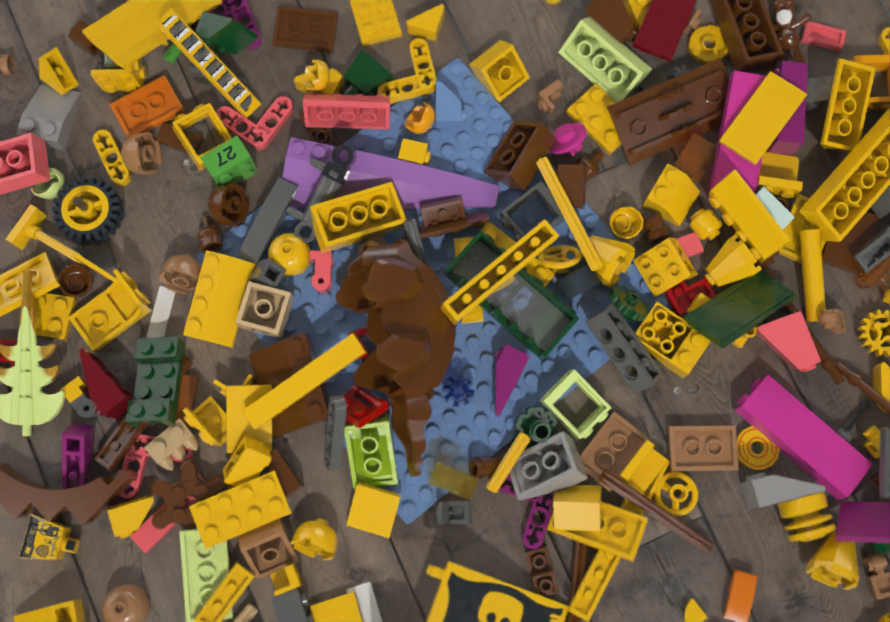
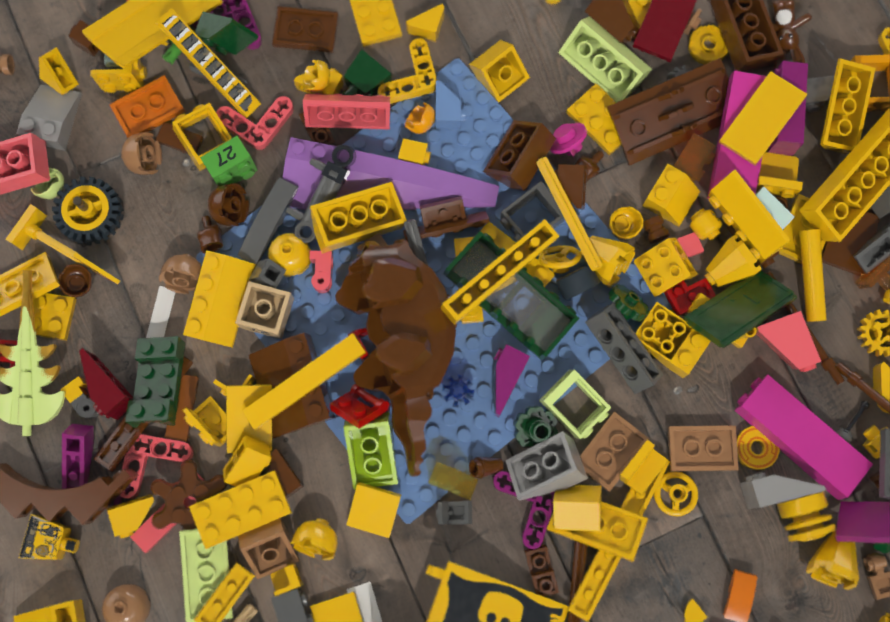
(104, 153): yellow beam -> none
(111, 312): yellow bracket -> none
(171, 444): tan plate -> none
(335, 432): dark grey beam -> none
(508, 462): yellow axle -> none
(549, 95): medium nougat bracket -> none
(656, 511): reddish brown axle -> none
(823, 36): coral tile -> none
(833, 320): medium nougat plate -> none

